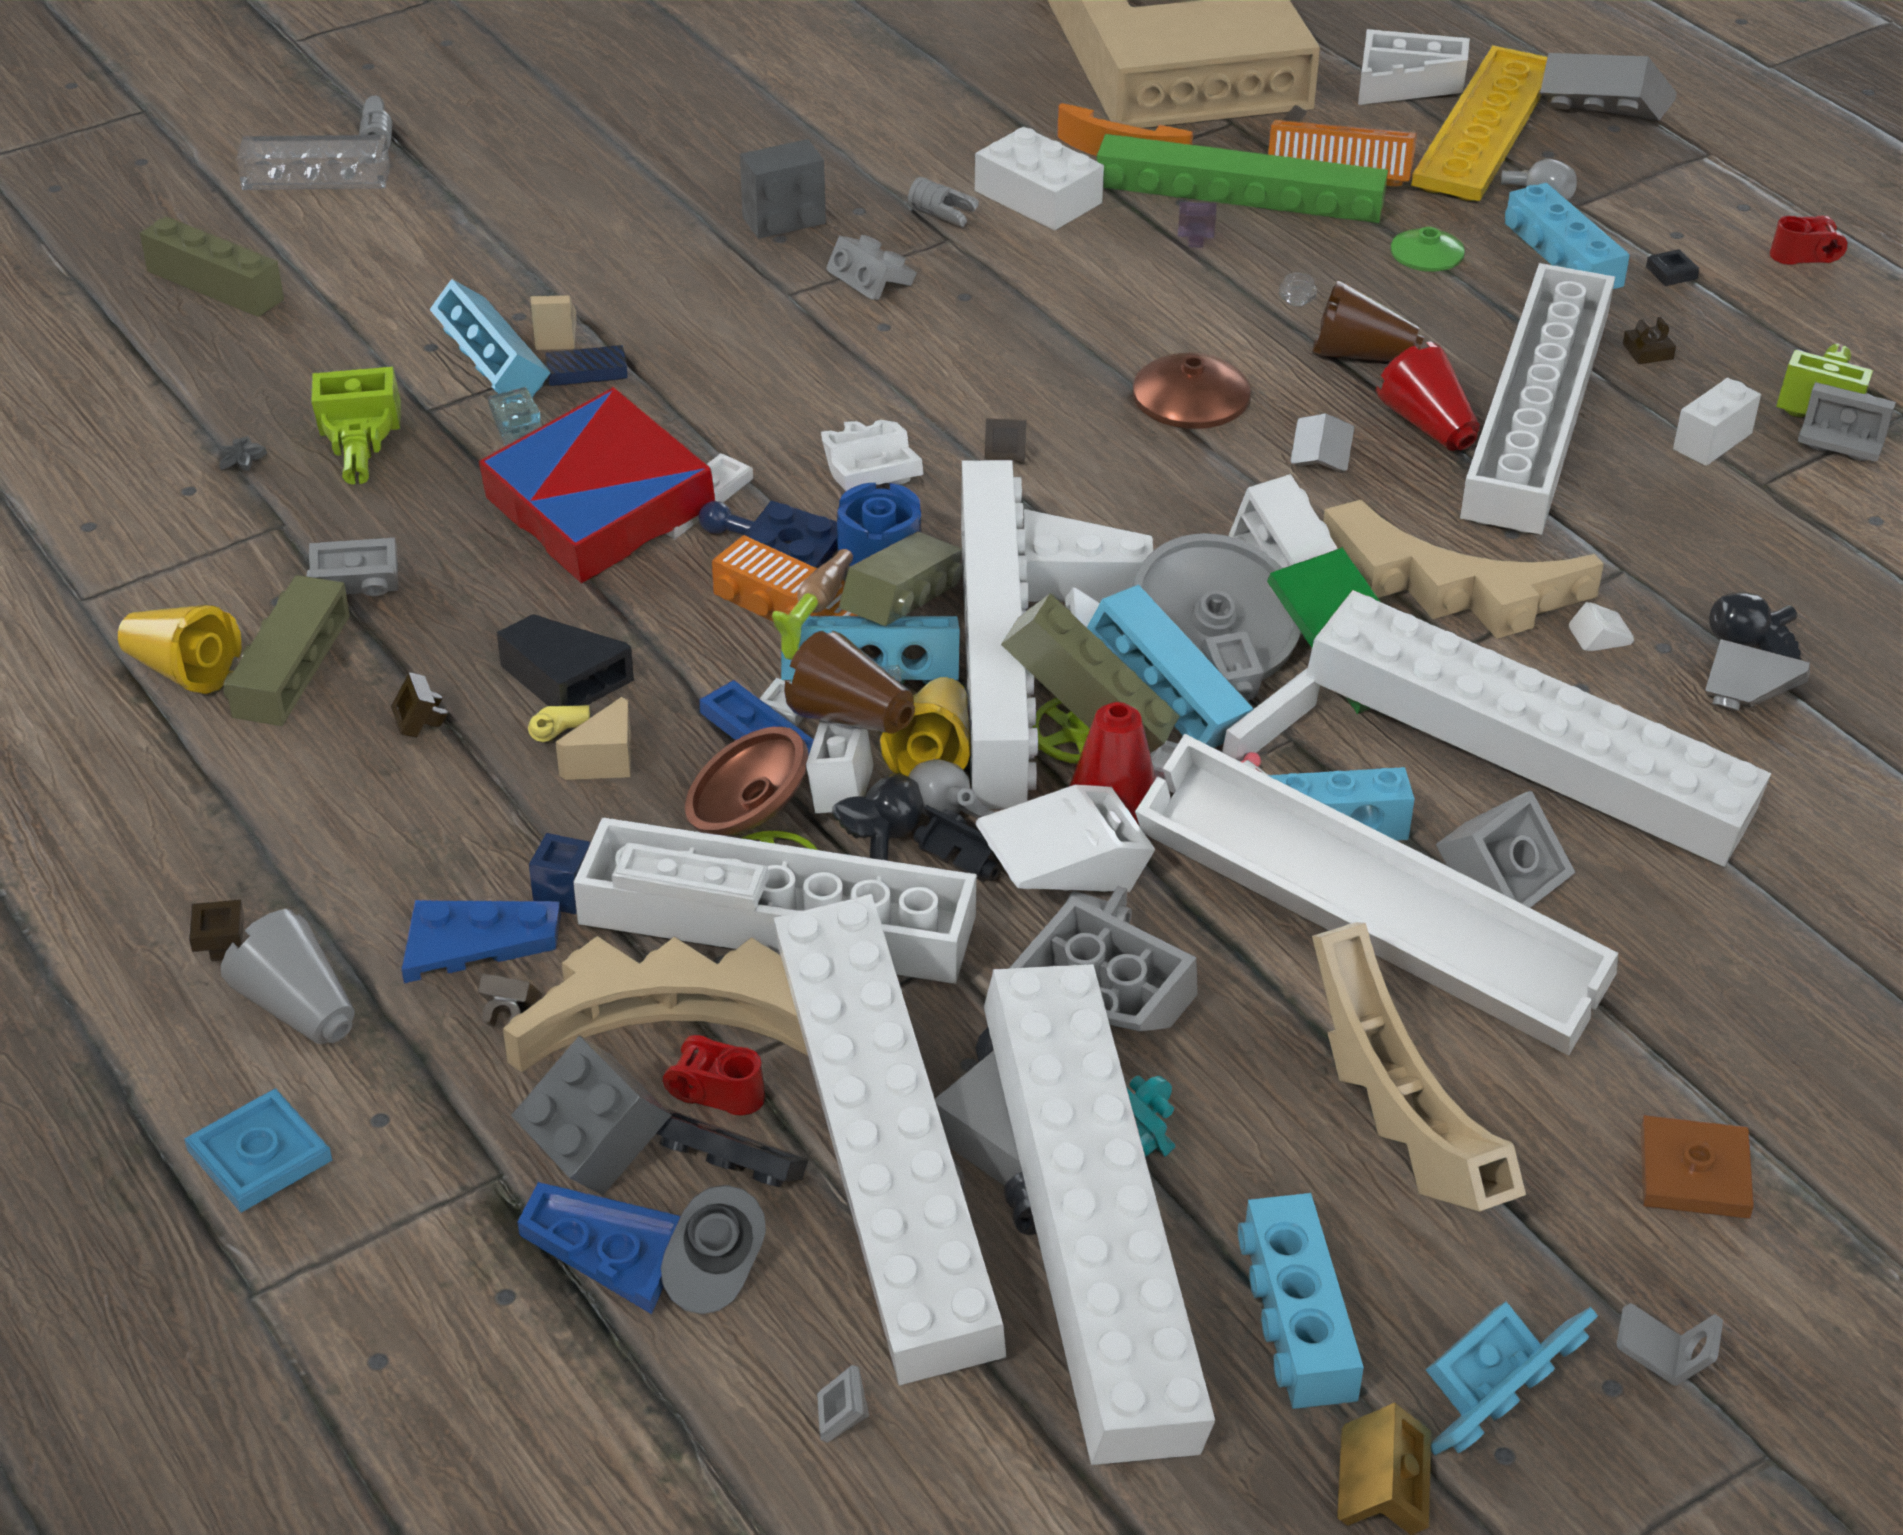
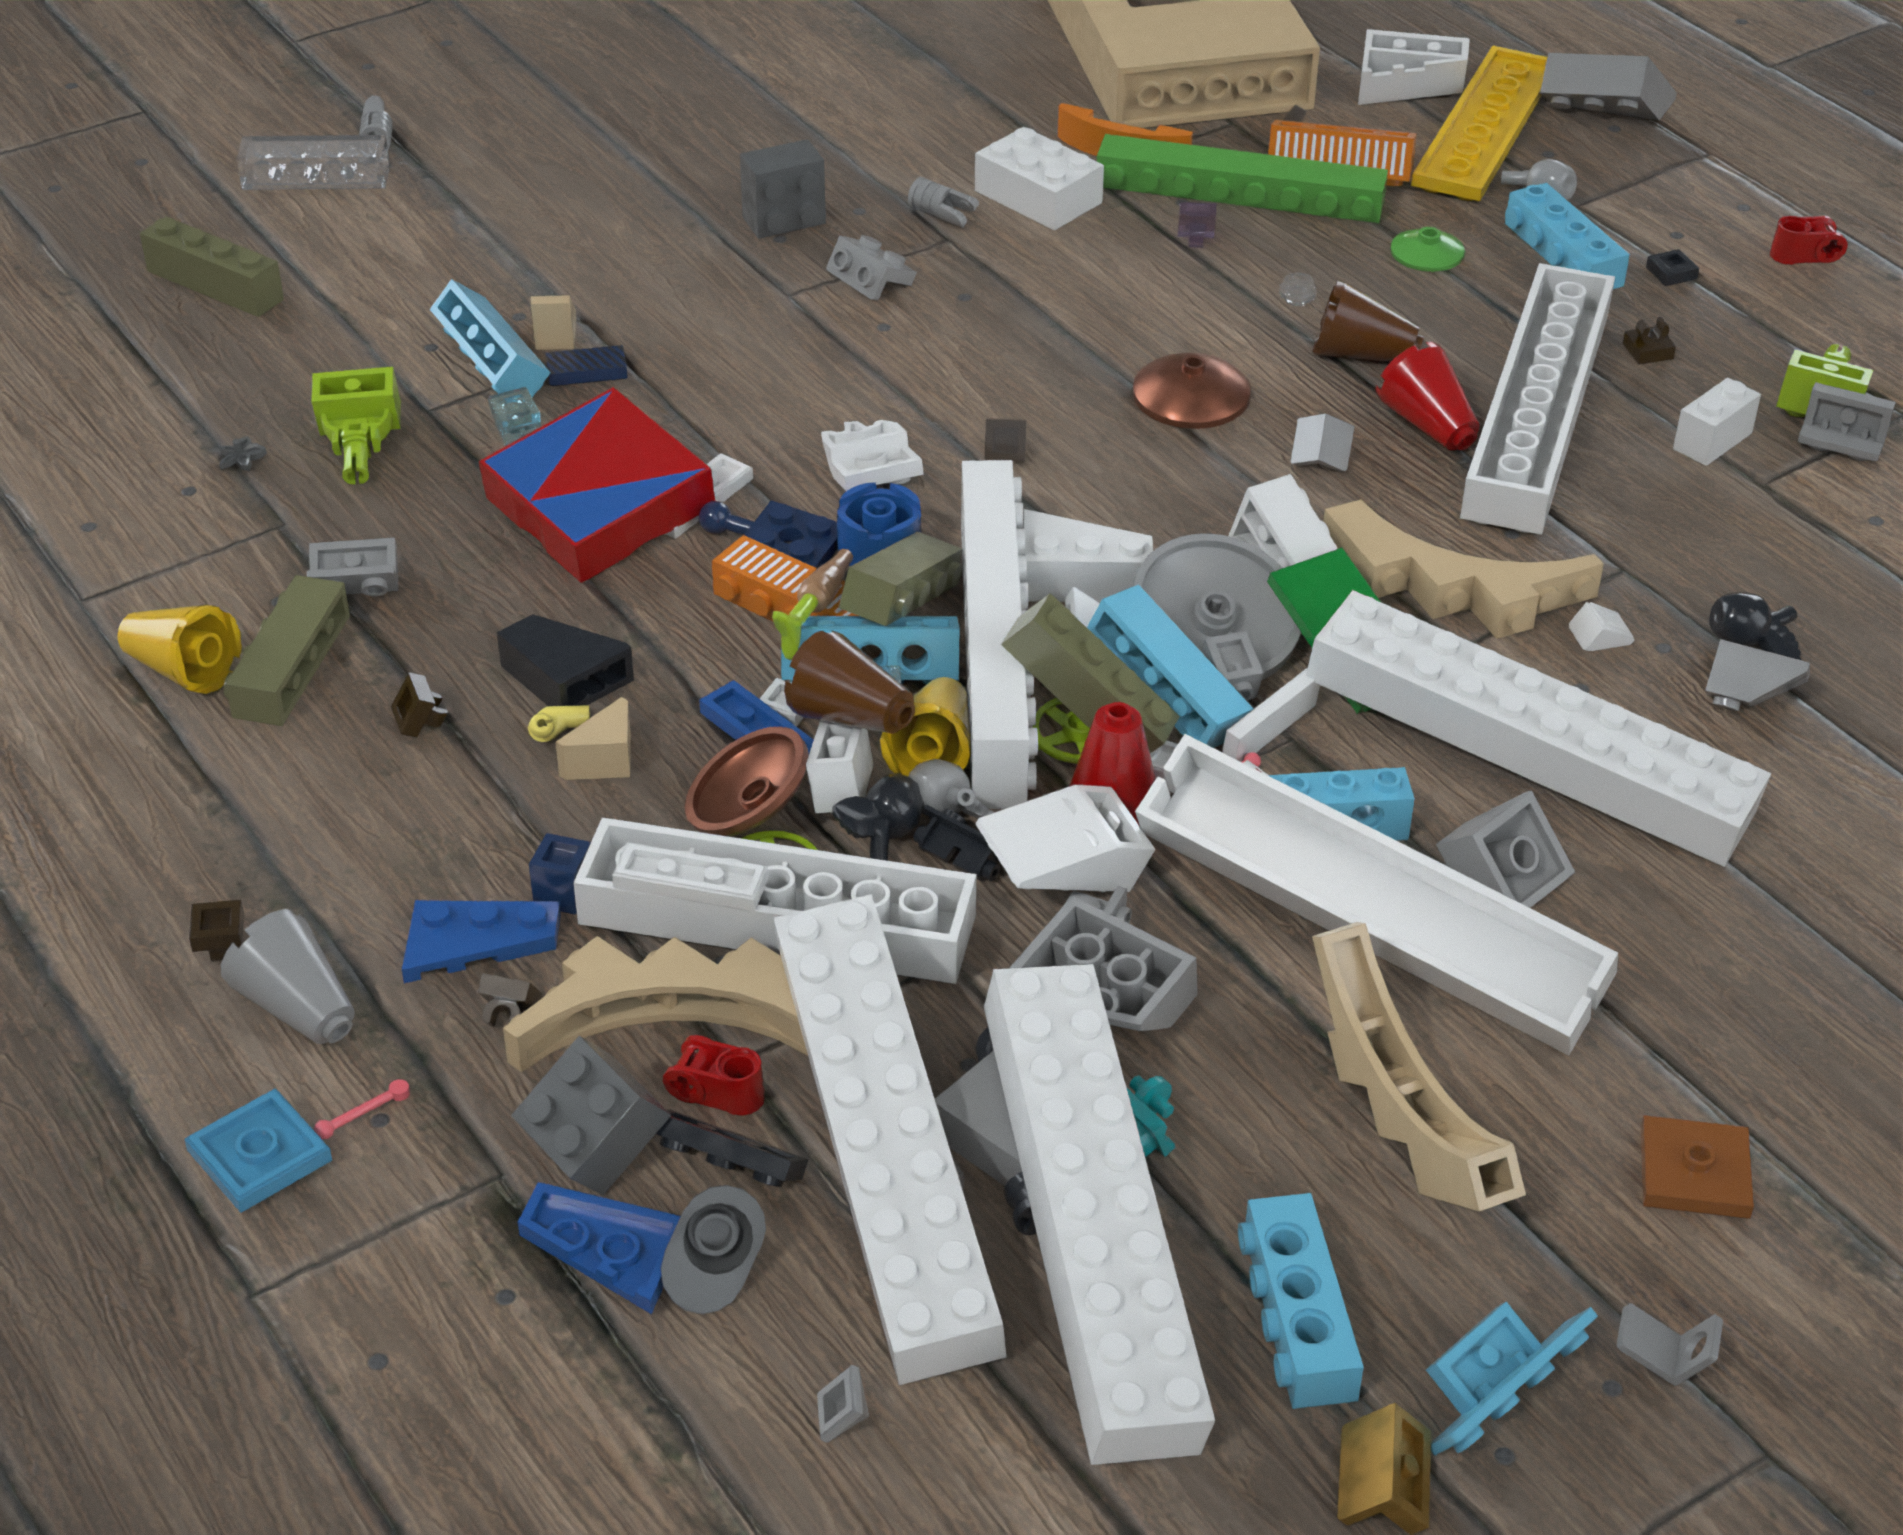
(397, 1091): none -> coral hinge

